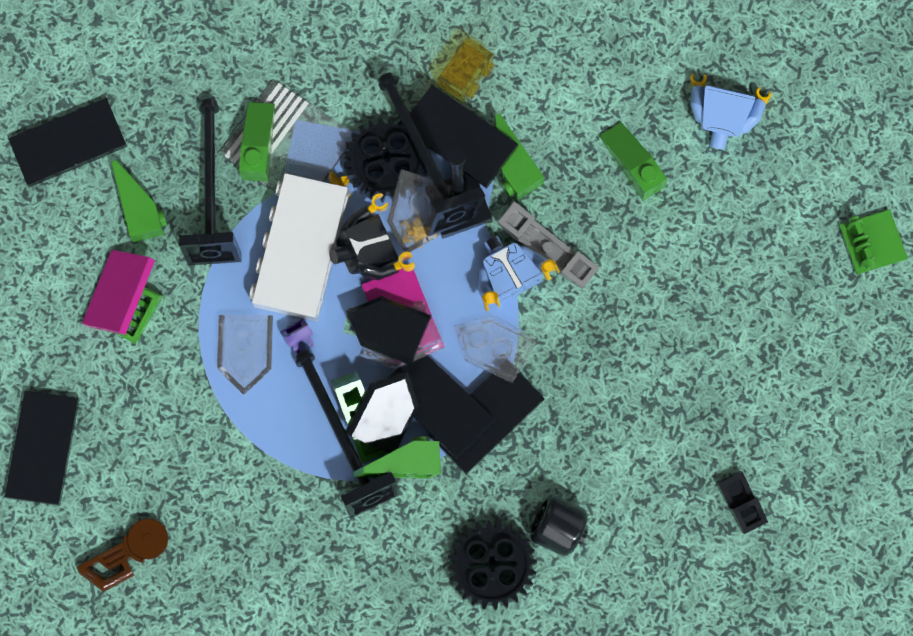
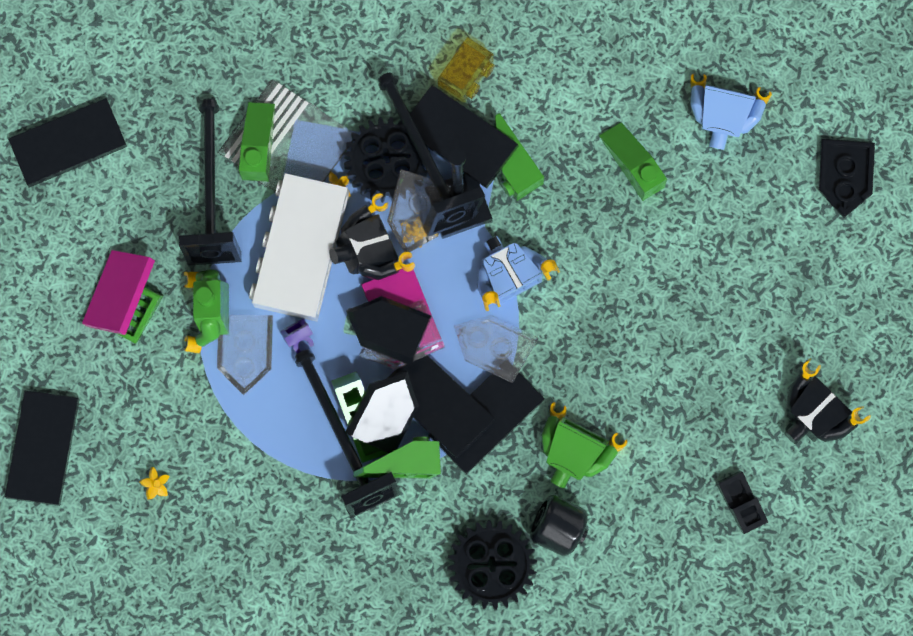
(139, 209): bright green slope -> none
(144, 541): reddish brown piece -> none
(155, 484): none -> yellow plant
(209, 308): none -> bright green torso
(529, 233): light grey slope -> none
(575, 449): none -> bright green torso
(817, 410): none -> black torso
(846, 173): none -> black tile
(873, 241): bright green hinge -> none

